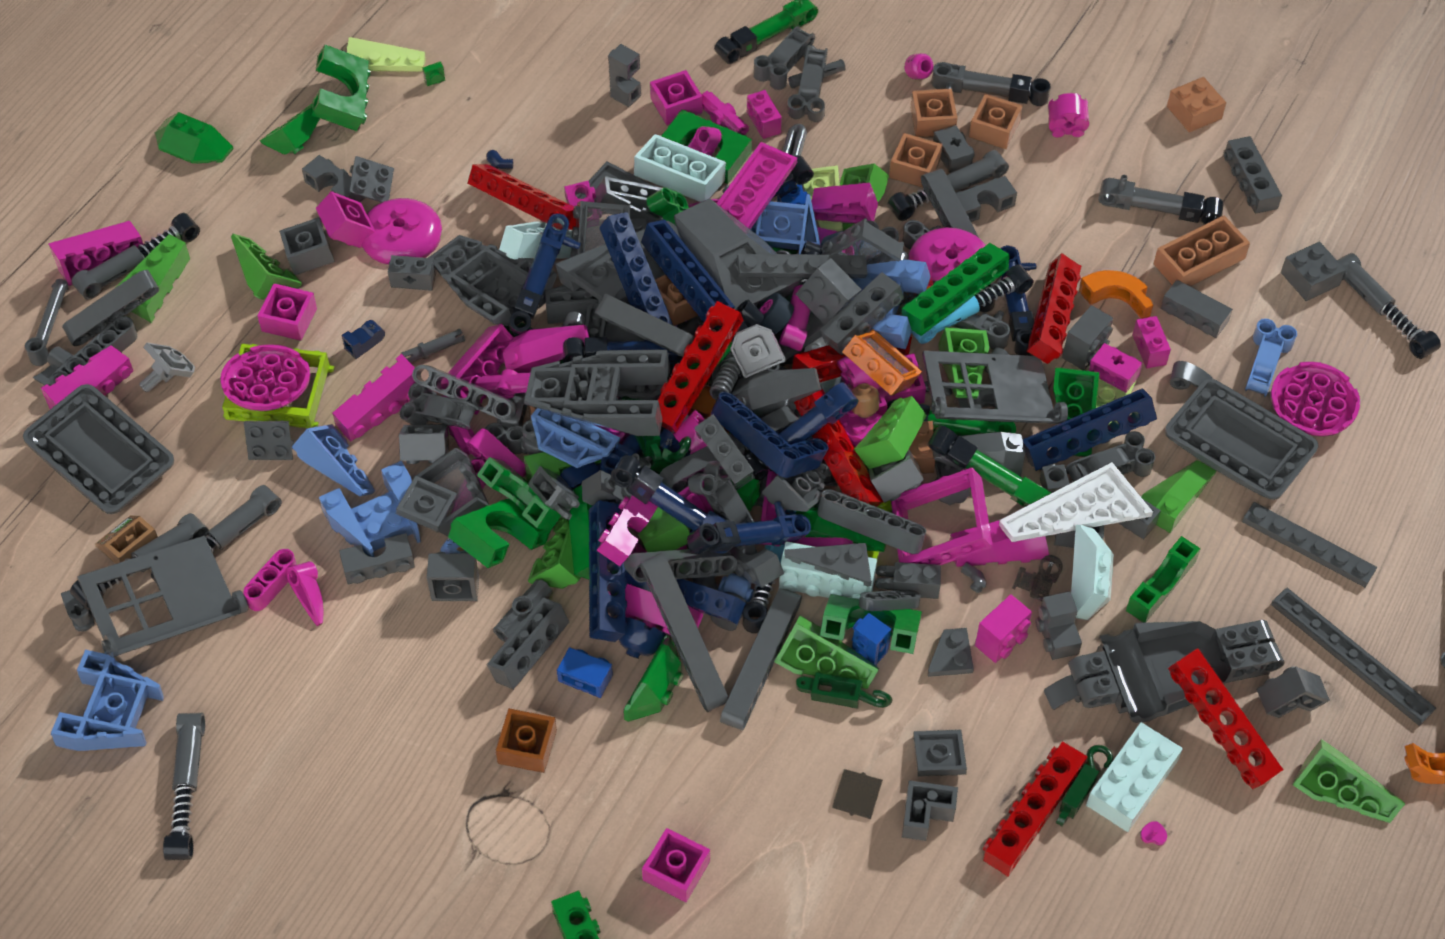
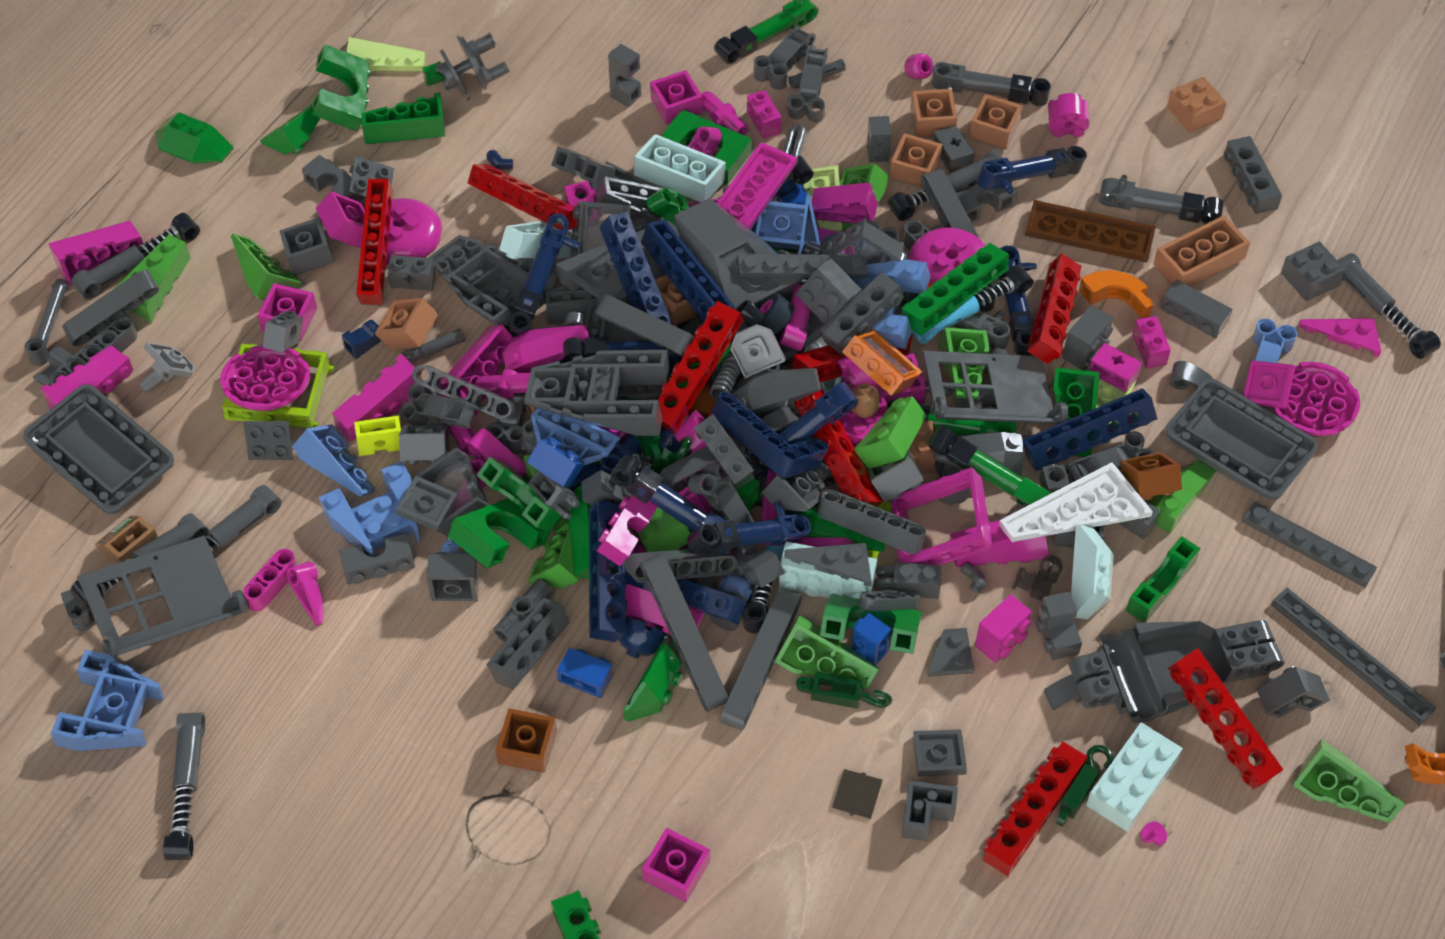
(282, 331): none -> dark grey brick
(370, 442): none -> neon yellow brick
(374, 242): none -> red brick
(404, 121): none -> green wedge
(406, 323): none -> nougat brick
(472, 51): none -> dark grey piece
(556, 462): none -> blue brick
(582, 165): none -> dark grey arch
(878, 139): none -> dark grey brick
(1055, 164): none -> dark blue piece
(1090, 231): none -> reddish brown plate
(1152, 474): none -> dark orange brick
(1269, 383): none -> dark pink tile
(1346, 331): none -> dark pink wing

